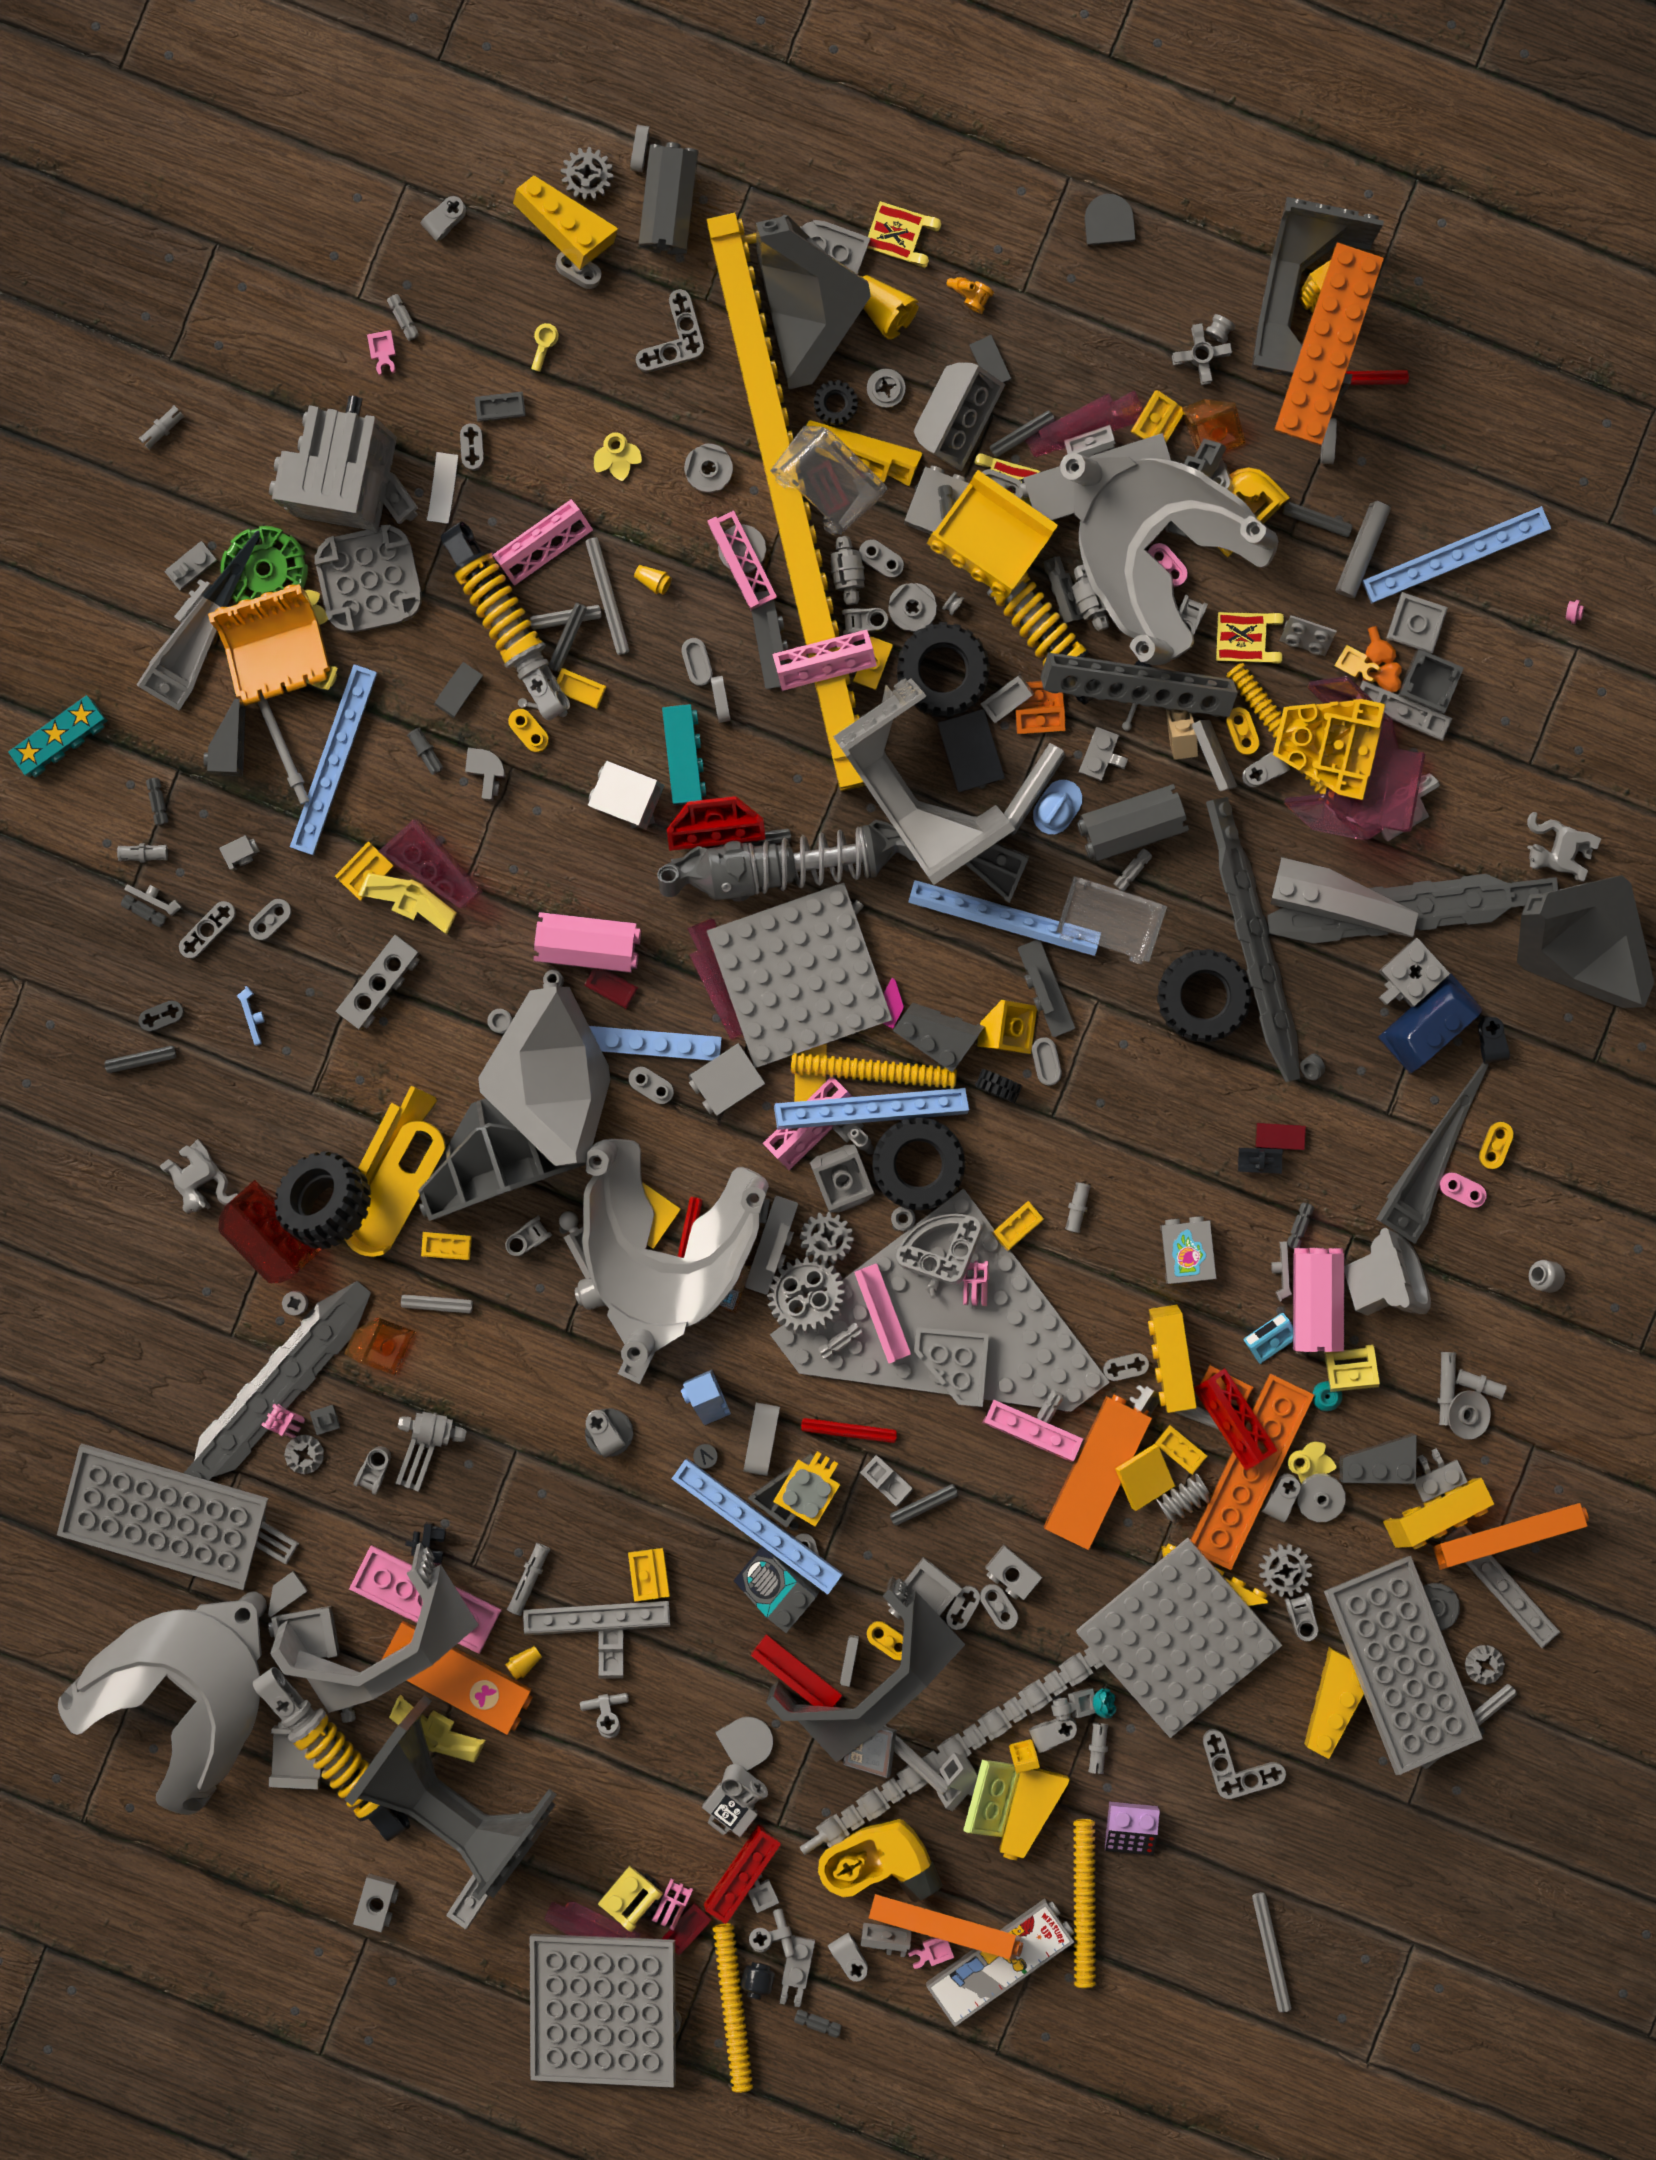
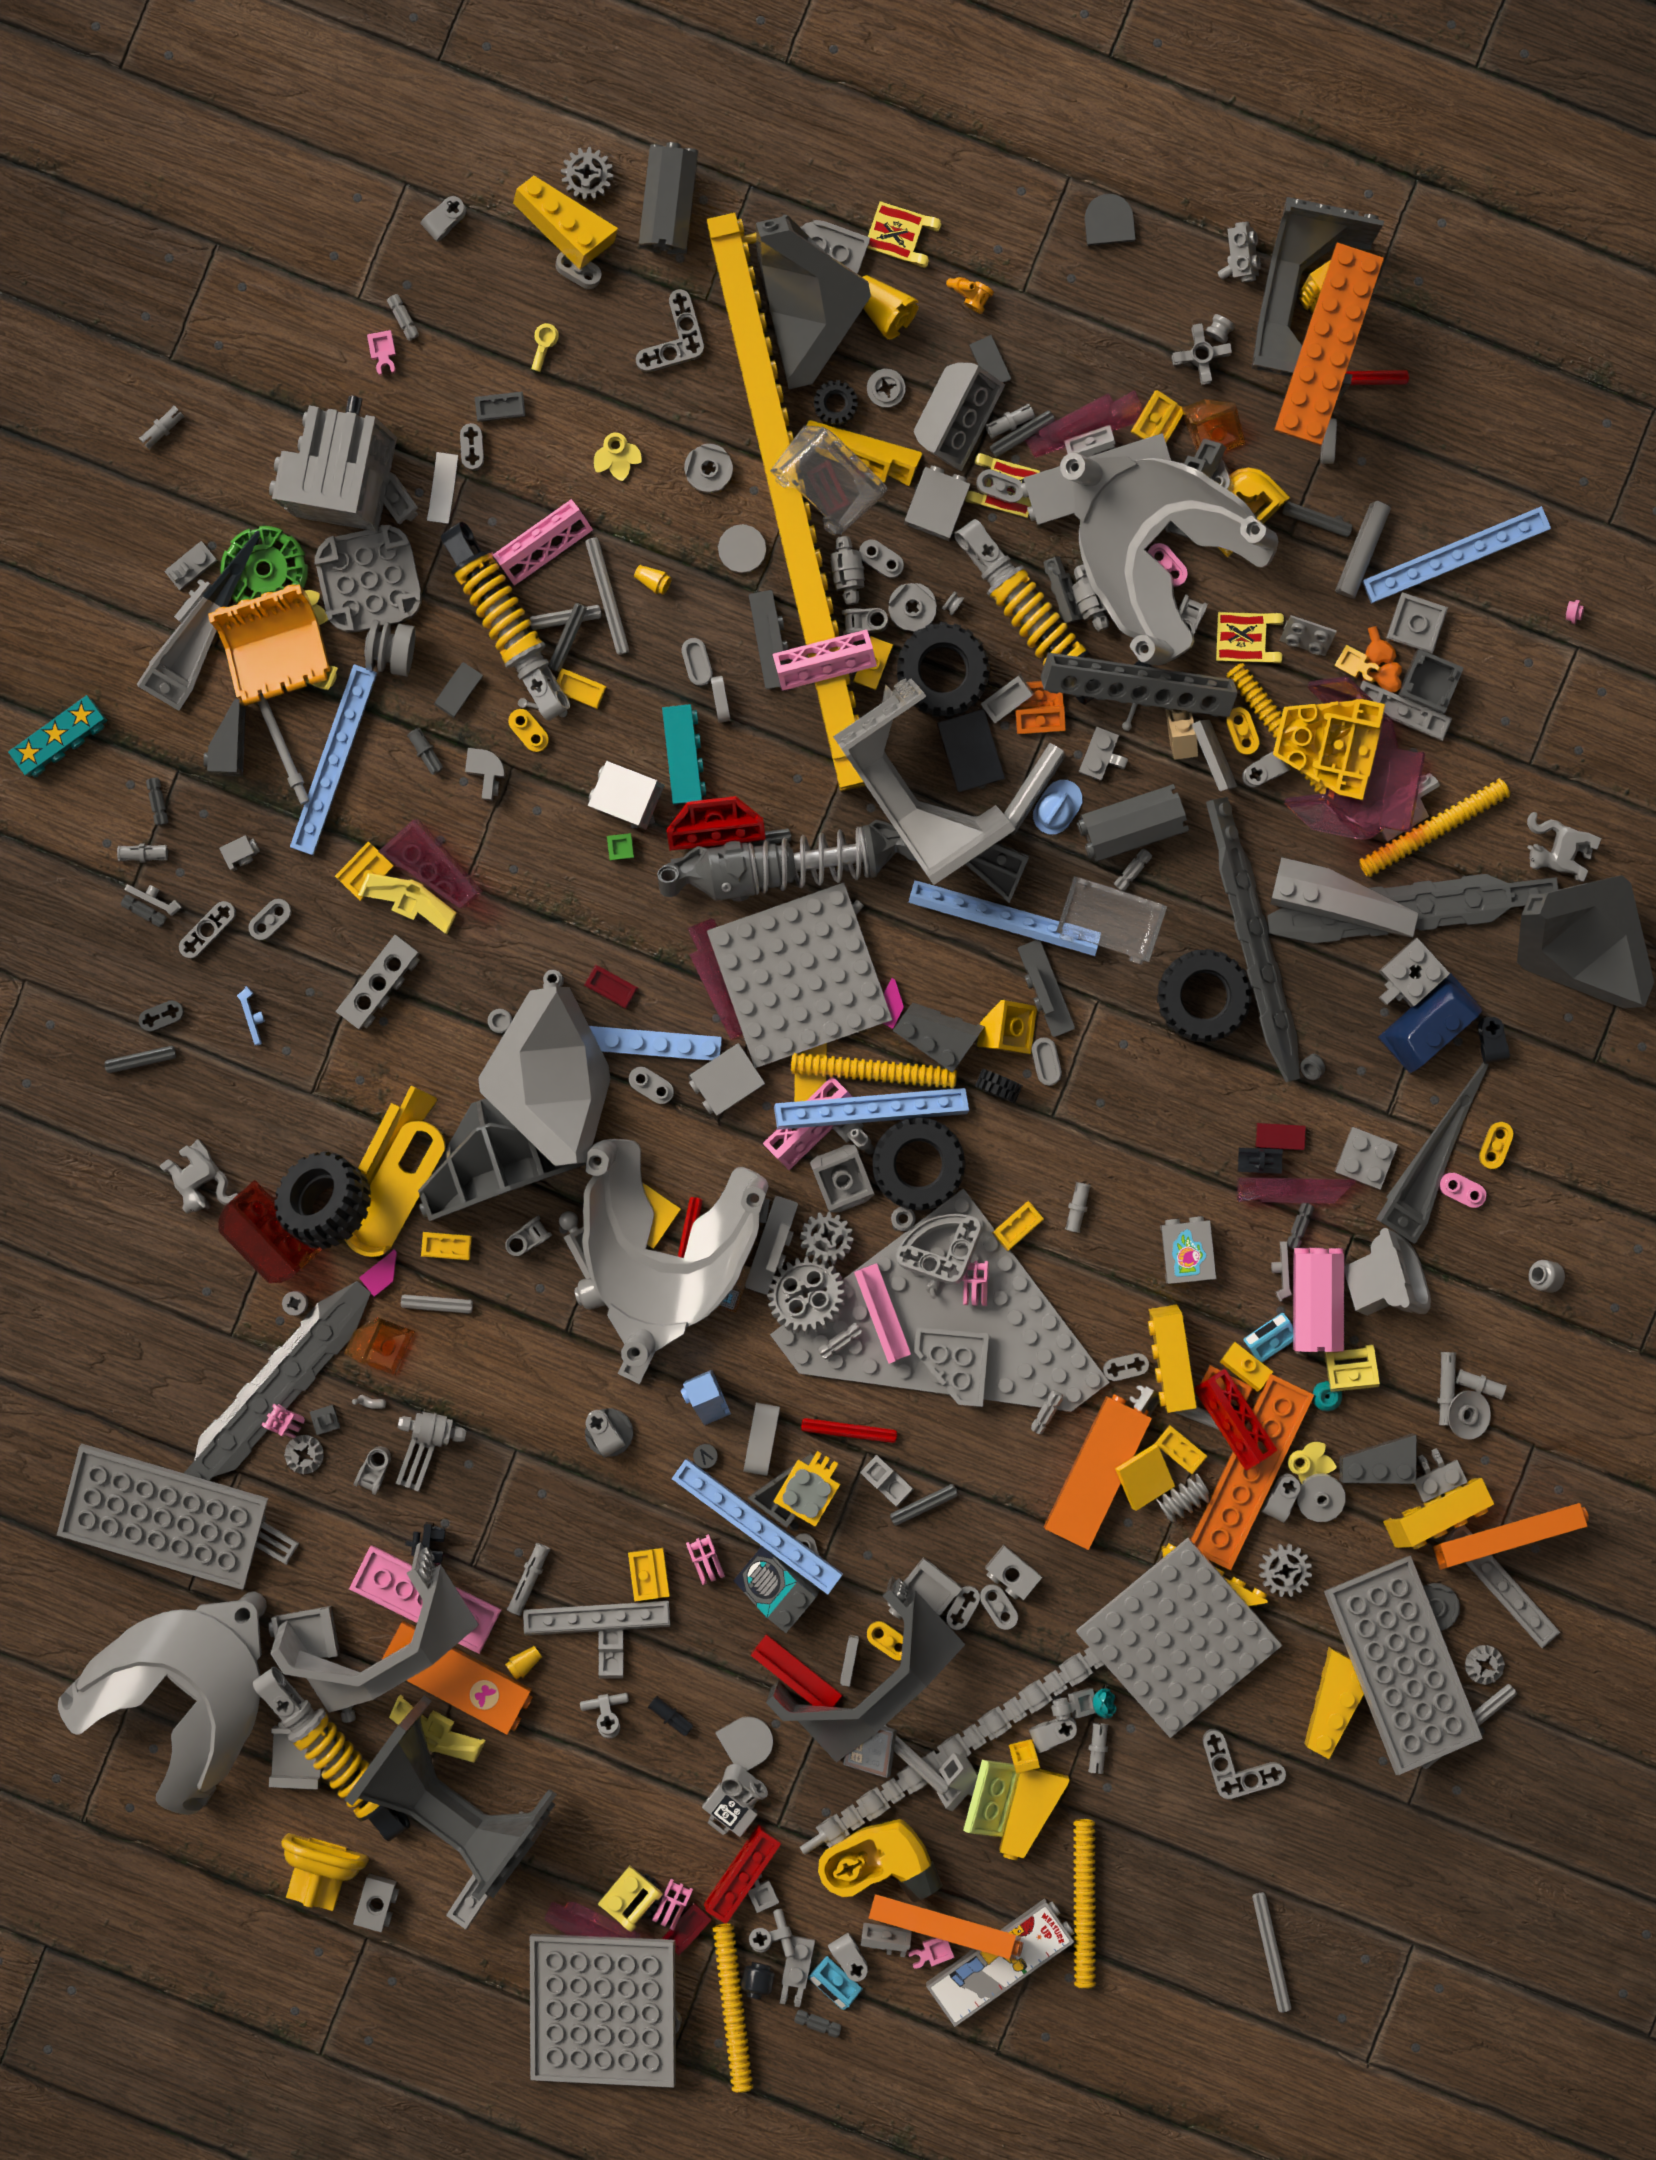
(285, 1592): light grey tile -> none
(319, 1869): none -> yellow piece
(370, 1403): none -> light grey piece
(380, 1274): none -> dark pink tile
(390, 648): none -> light grey wheel
(586, 942): bright pink brick -> none
(620, 847): none -> bright green plate
(639, 148): light grey beam -> none
(670, 1716): none -> black axle
(699, 1544): none -> bright pink arm
(733, 563): bright pink fence -> none
(835, 1983): none -> medium azure slope
(946, 502): dark grey axle -> none
(992, 534): yellow panel -> none
(1009, 421): none -> light grey pin
(1033, 1431): bright pink fence -> none
(1132, 1828): lavender slope -> none
(1243, 258): none -> light grey brick
(1246, 1366): none -> yellow plate
(1292, 1190): none -> clear pink wedge
(1302, 1615): light grey piece -> none
(1366, 1158): none -> light grey plate
(1435, 827): none -> yellow piece

